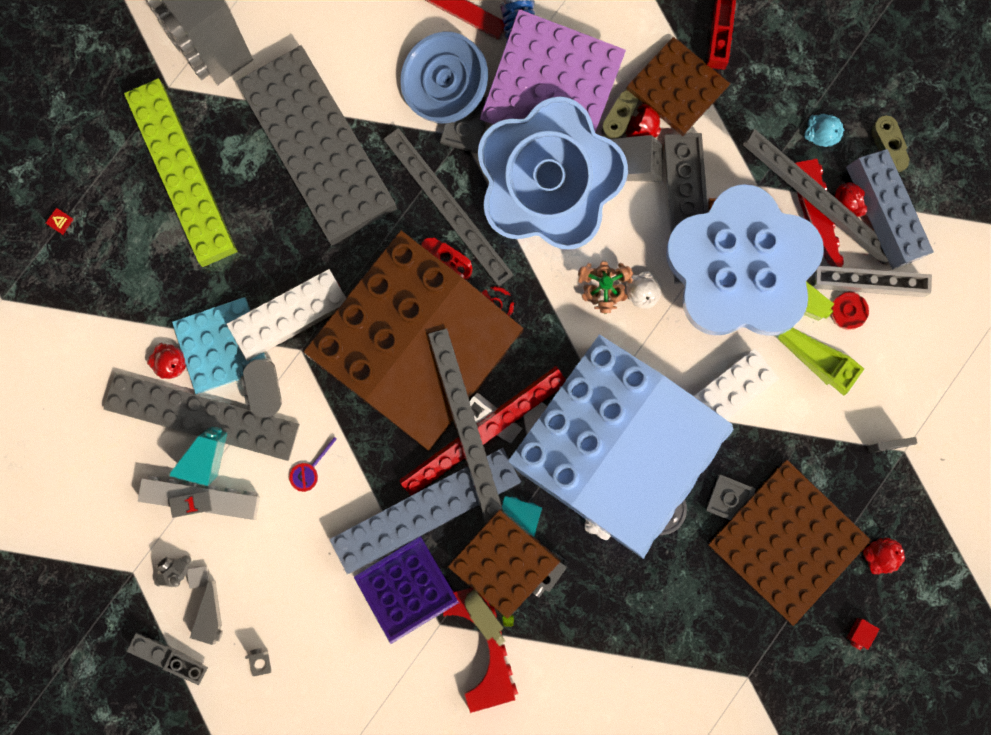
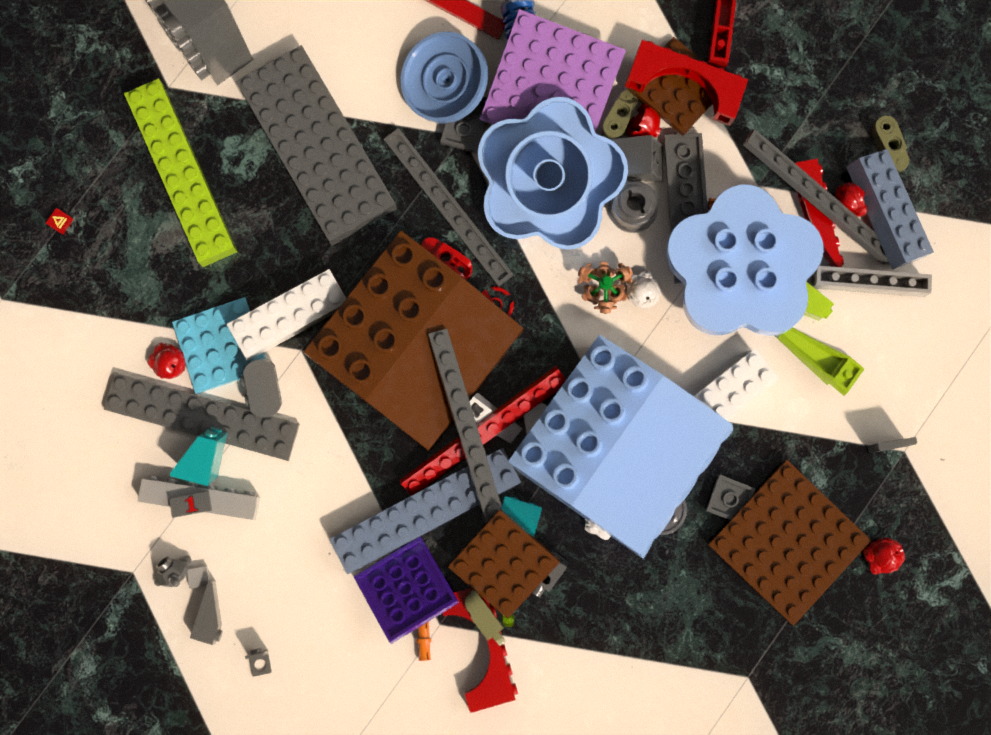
(167, 658): dark grey slope -> none
(304, 476): piece -> none
(424, 642): none -> orange pin
(634, 207): none -> flat silver wheel
(722, 87): none -> red arch
(824, 130): medium azure hair -> none
(849, 311): red tile -> none
(862, 634): red brick -> none

